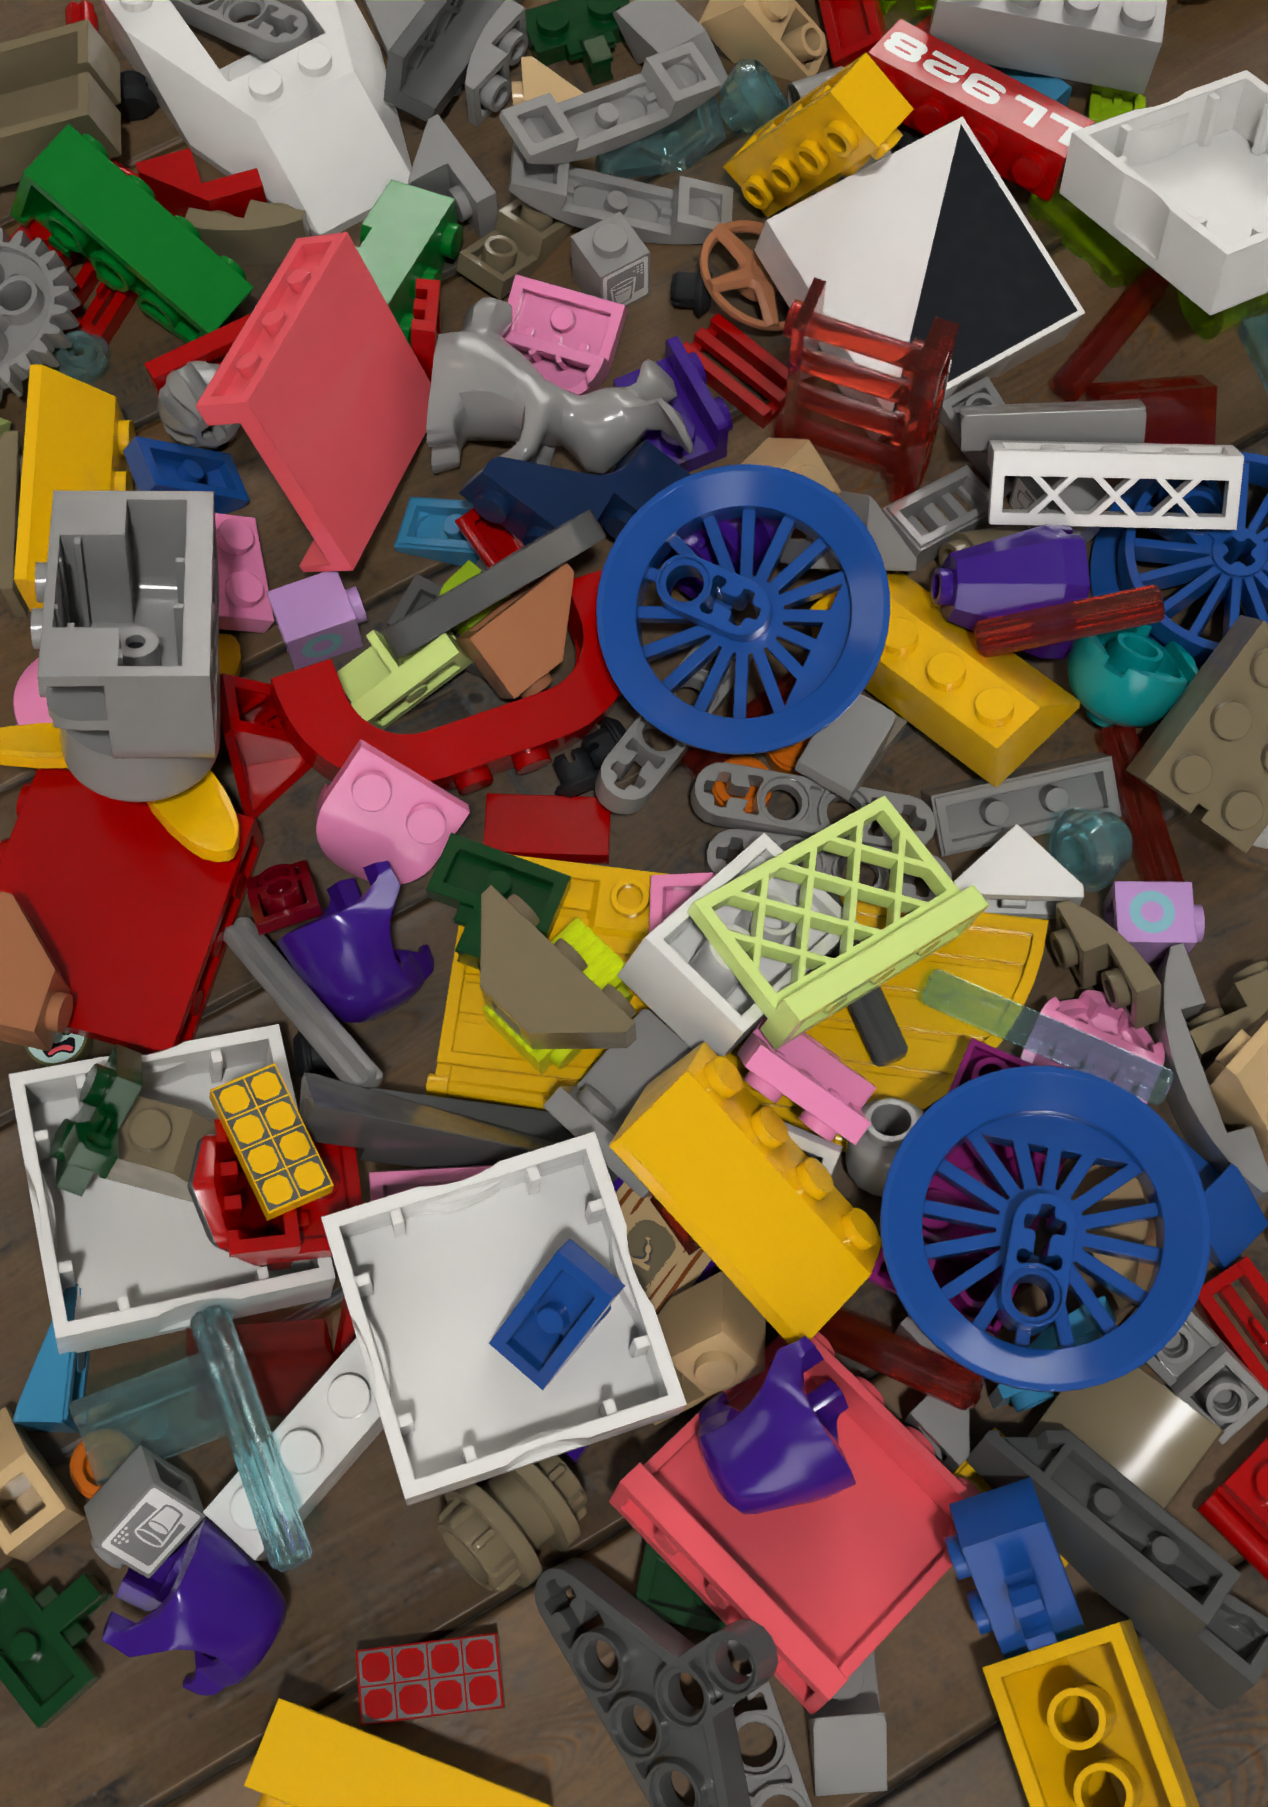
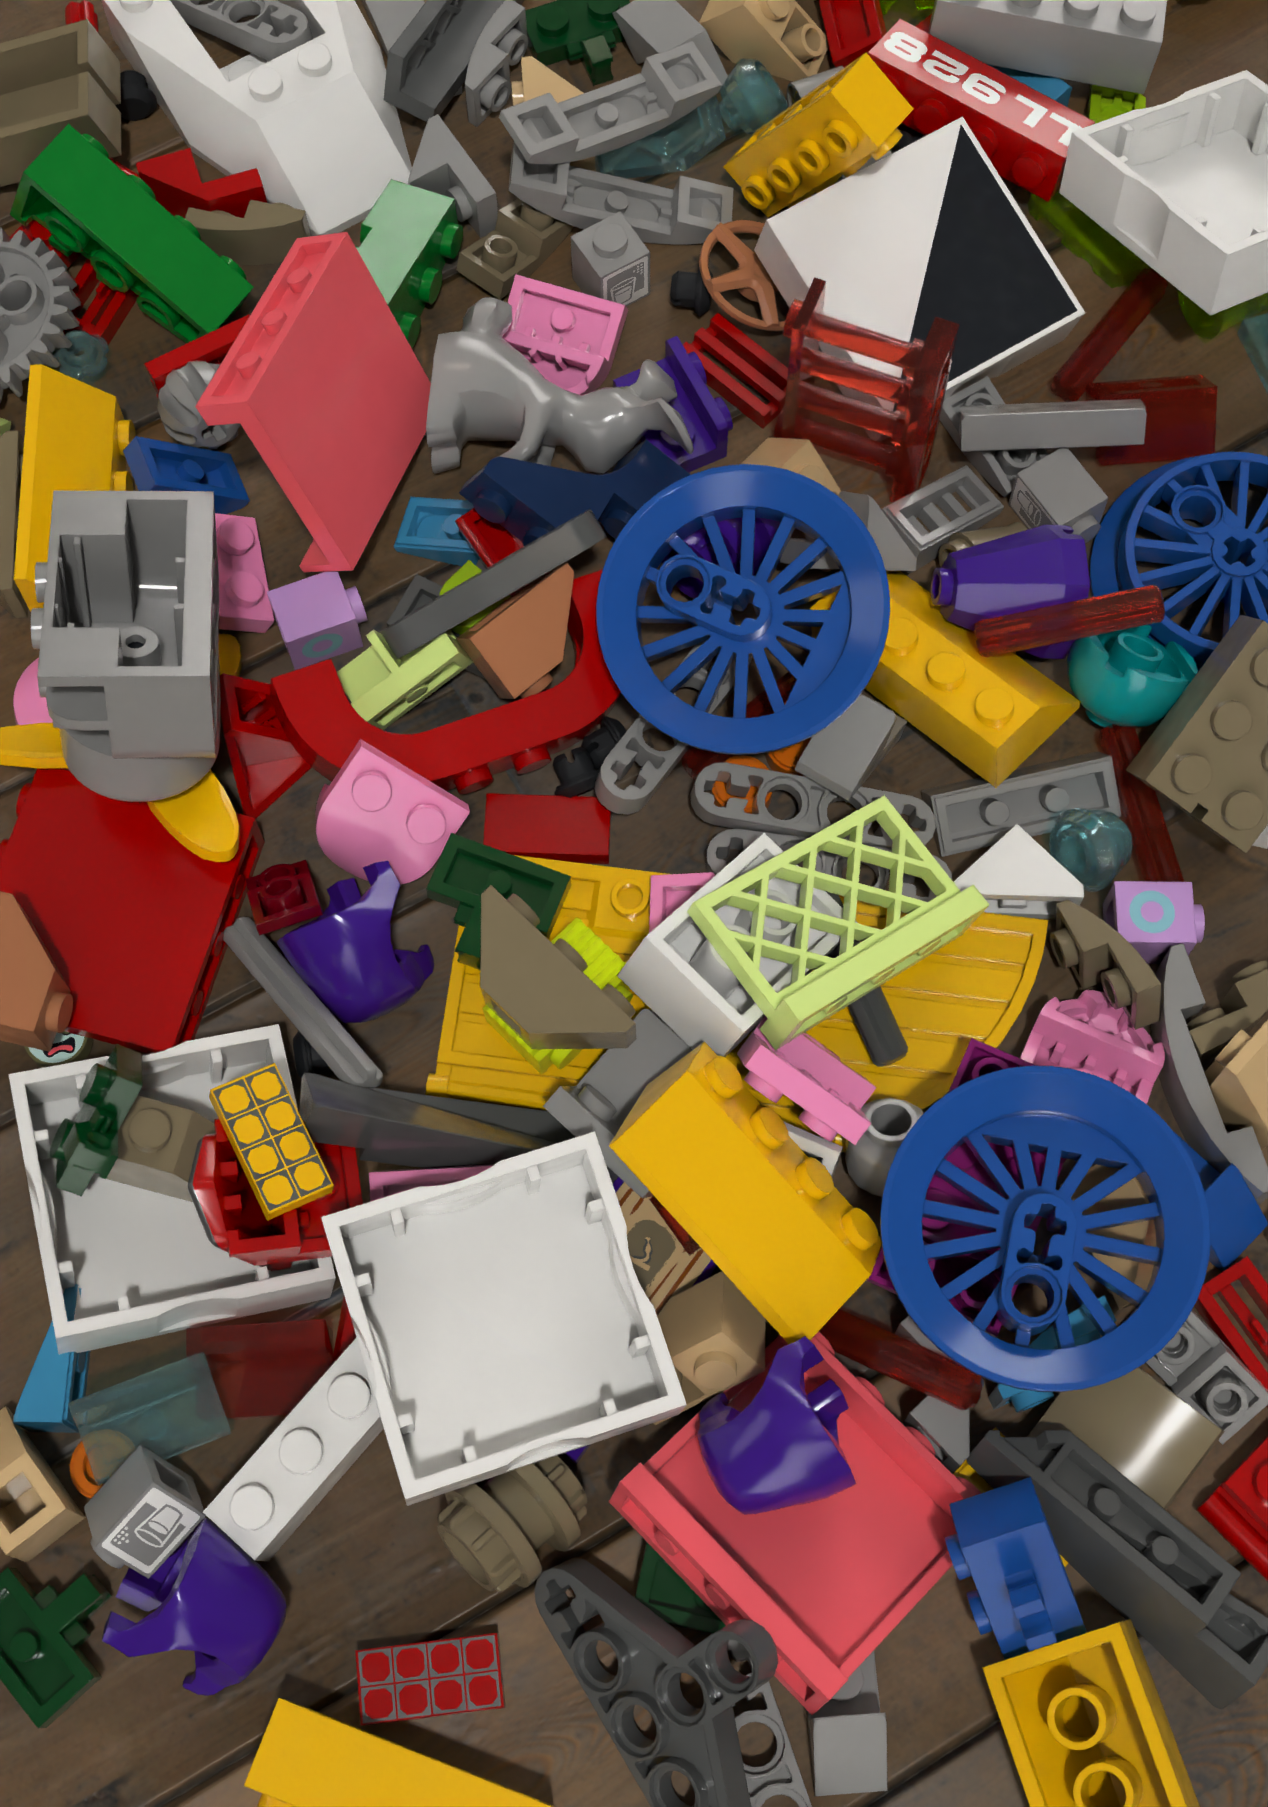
(250, 1439): clear light blue axle -> none
(426, 322): red tile -> none
(557, 1314): blue slope -> none
(1046, 1036): clear light blue axle -> none
(1114, 460): white fence -> none

